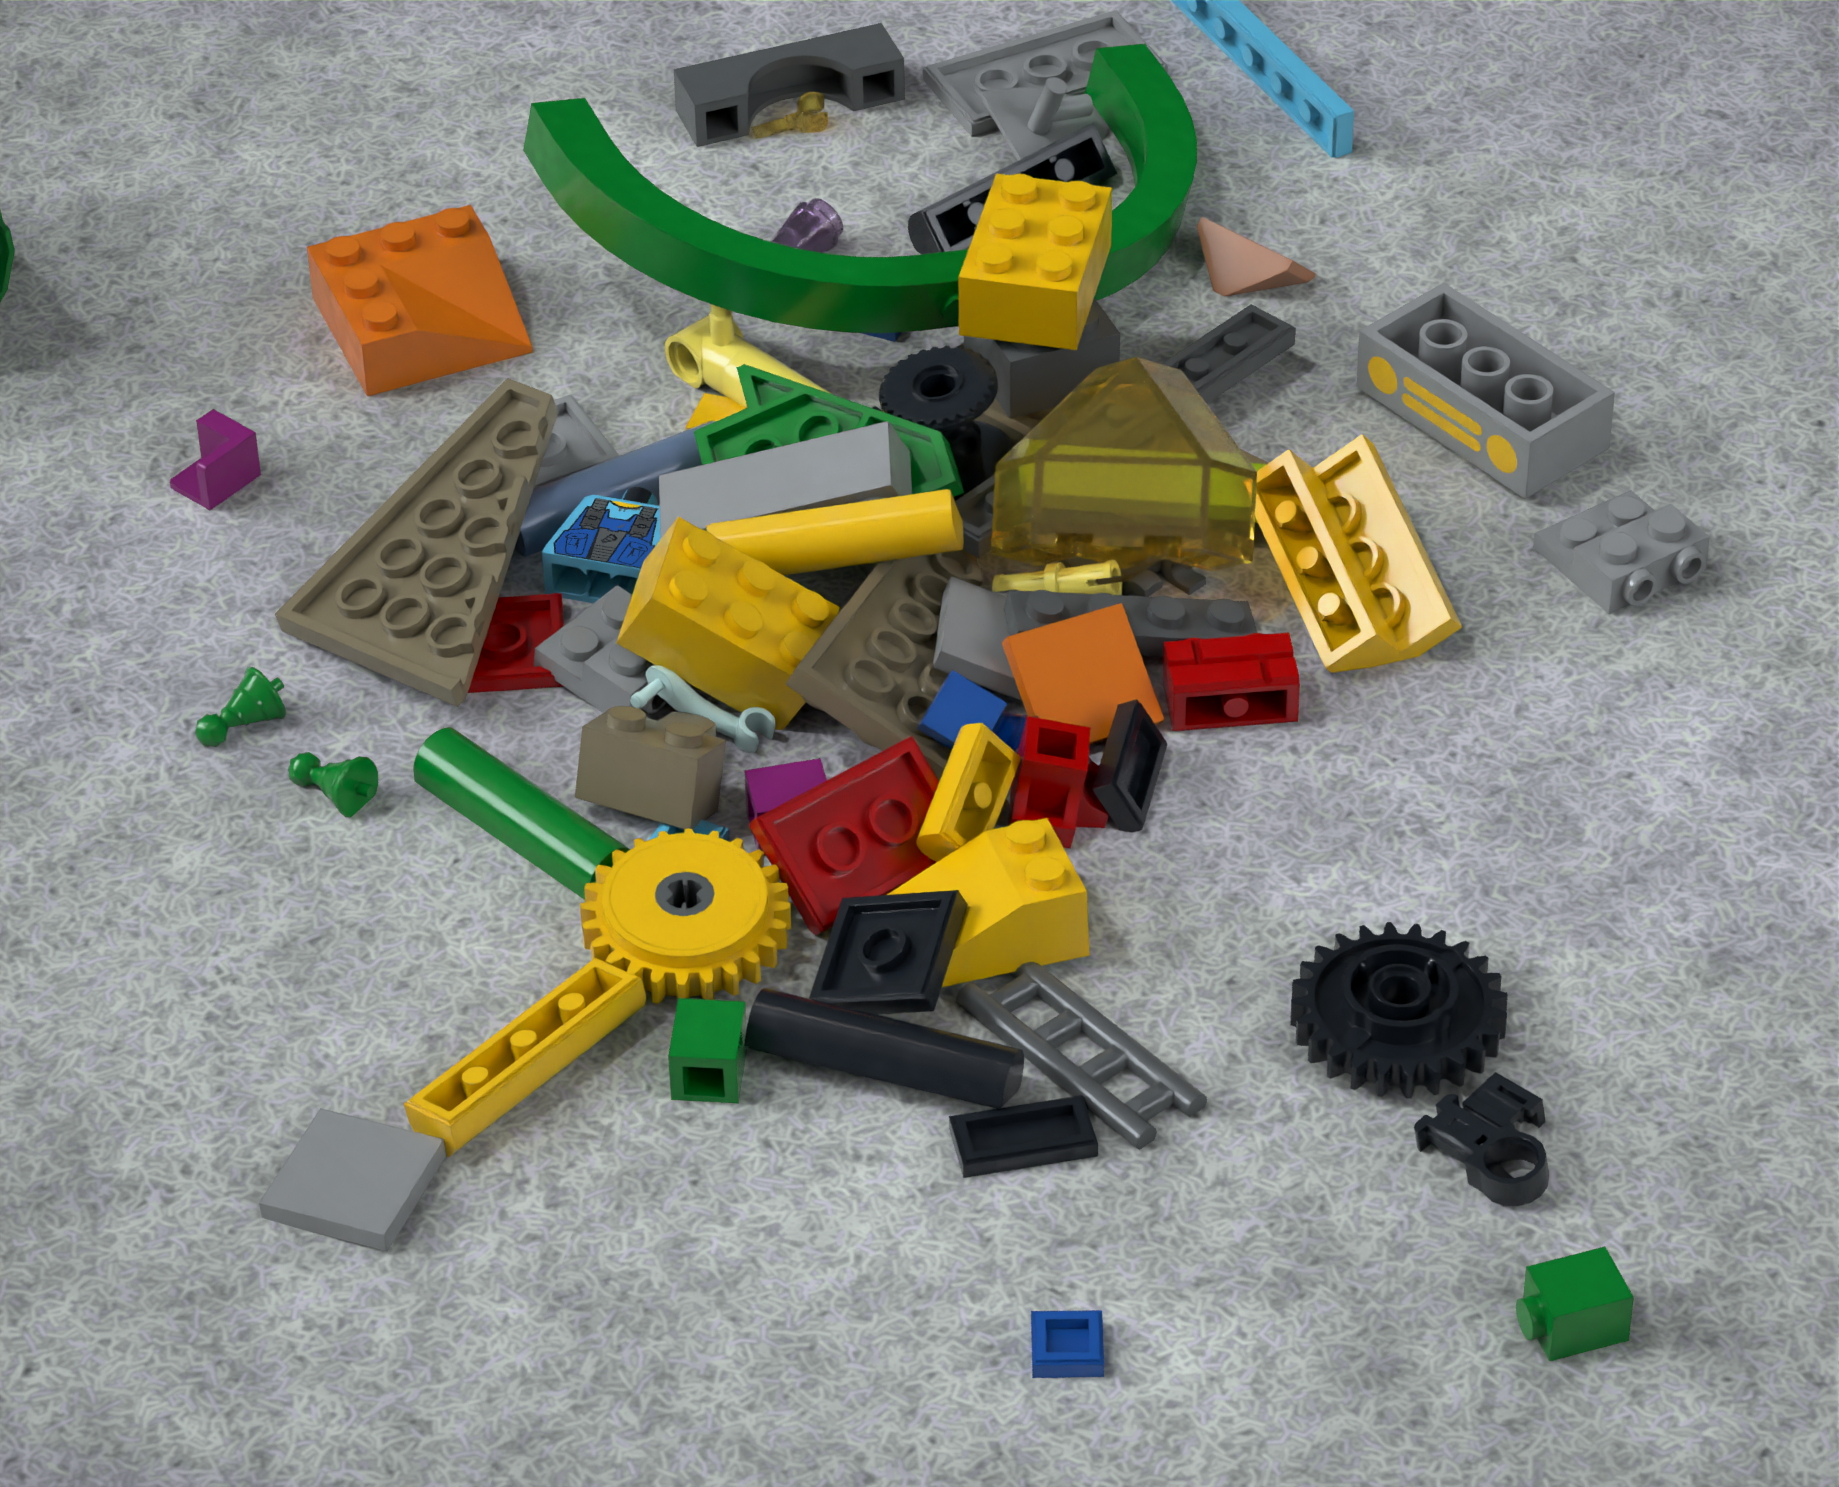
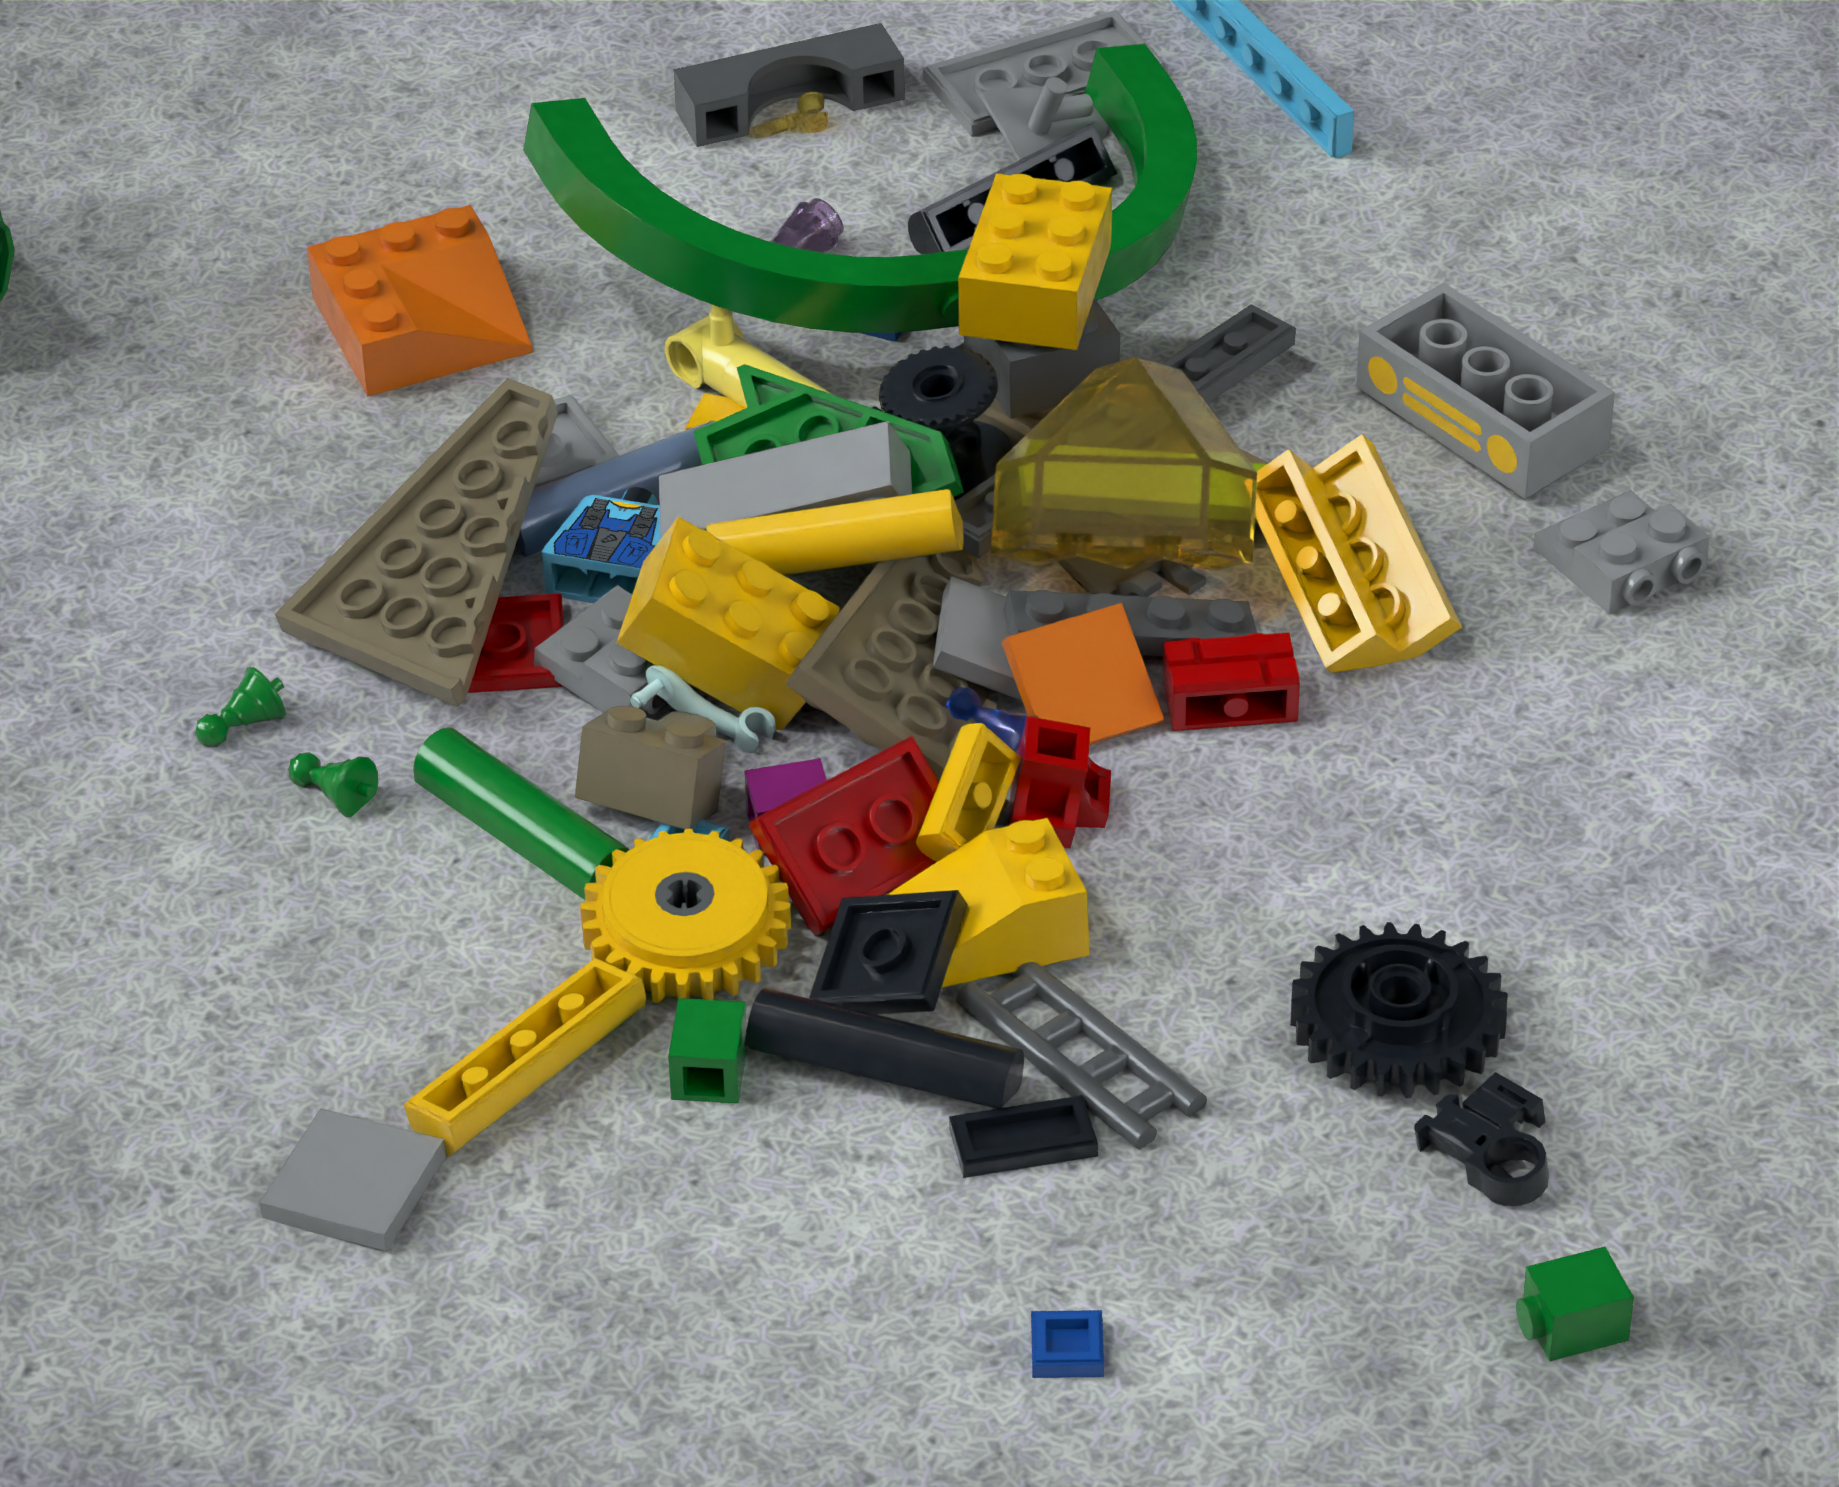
(226, 461): magenta panel -> none
(959, 704): blue tile -> none
(1062, 579): light yellow pin -> none
(1130, 766): black tile -> none
(1244, 266): nougat slope -> none

